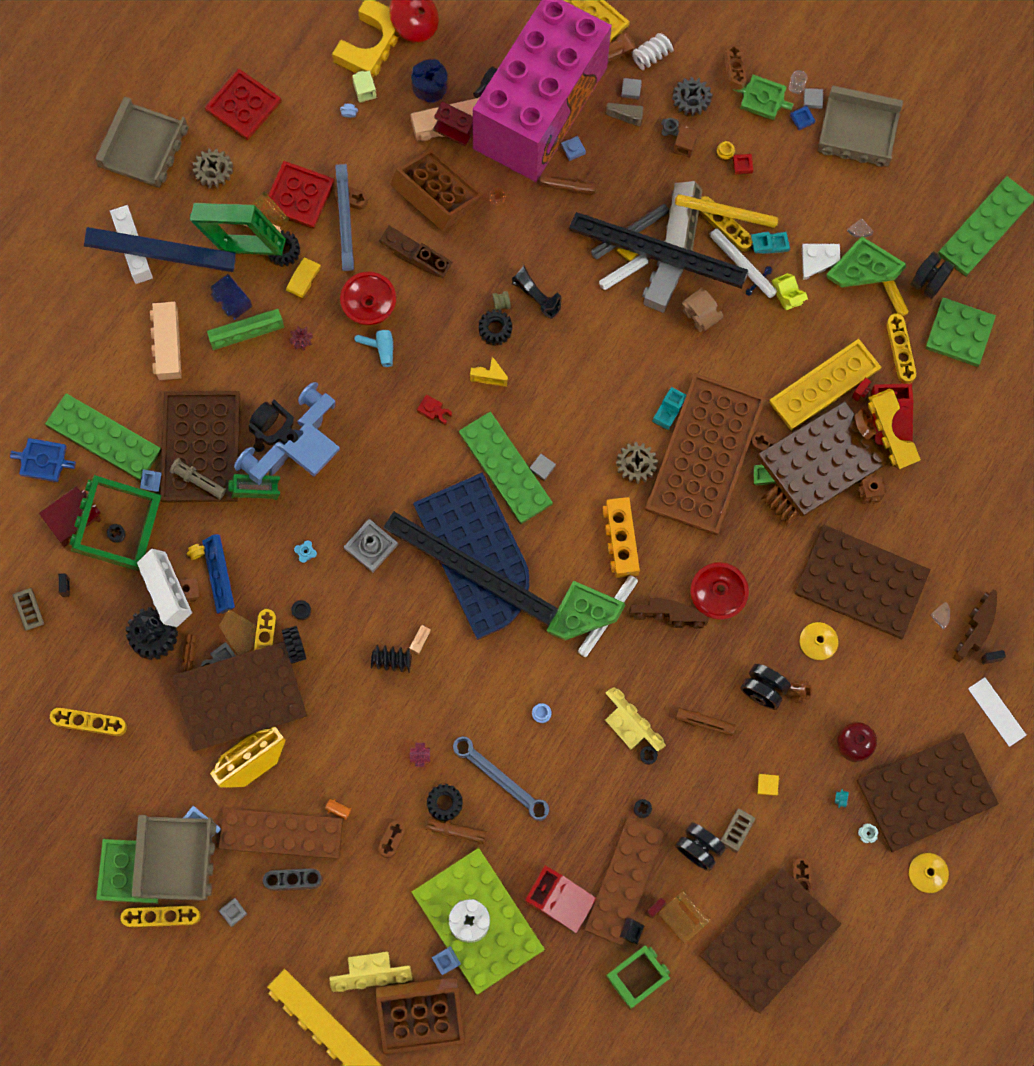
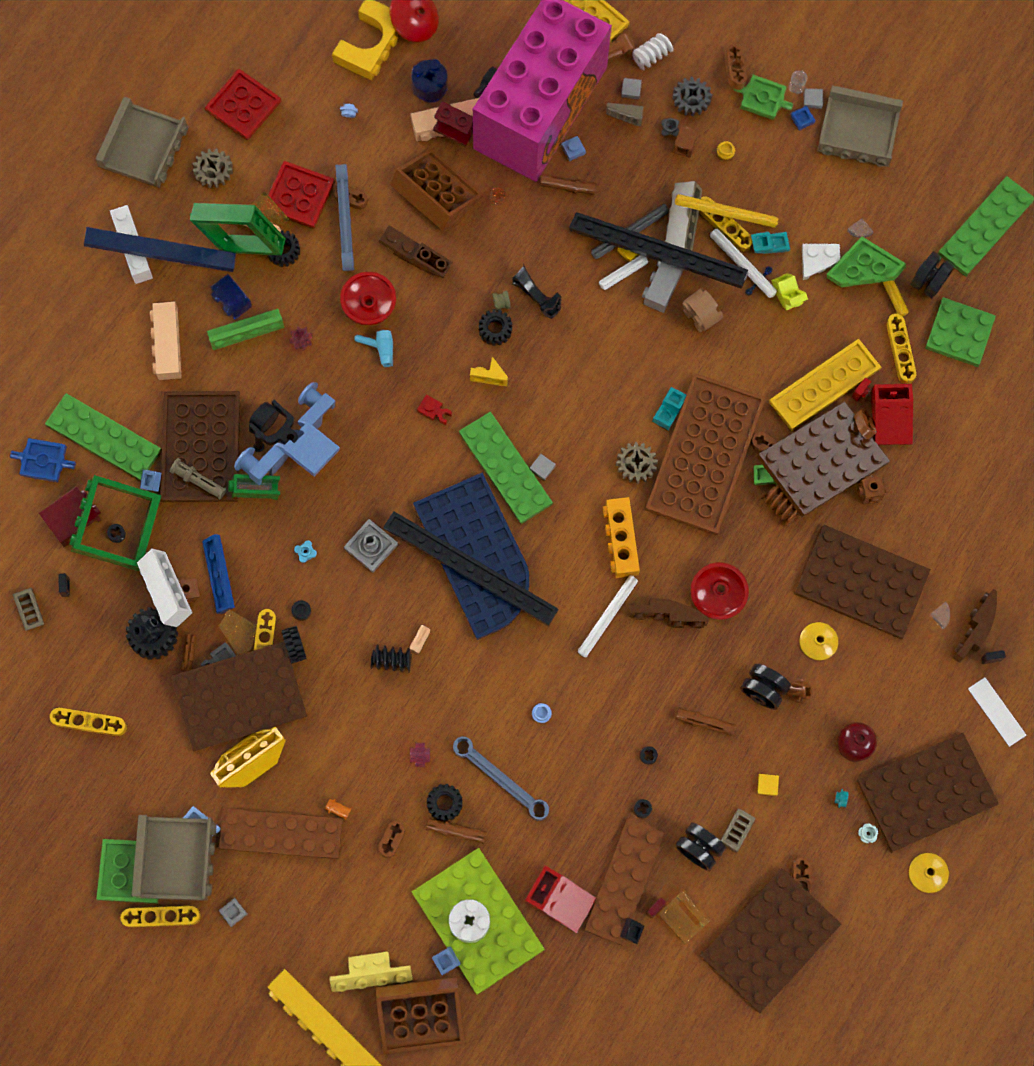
(195, 551): yellow plate -> none
(283, 876): dark grey beam -> none
(303, 277): yellow slope -> none
(364, 86): yellowish green brick -> none
(584, 611): bright green plate -> none
(621, 988): bright green window -> none
(629, 724): light yellow bracket -> none
(743, 164): red plate -> none
(885, 406): yellow arch -> none

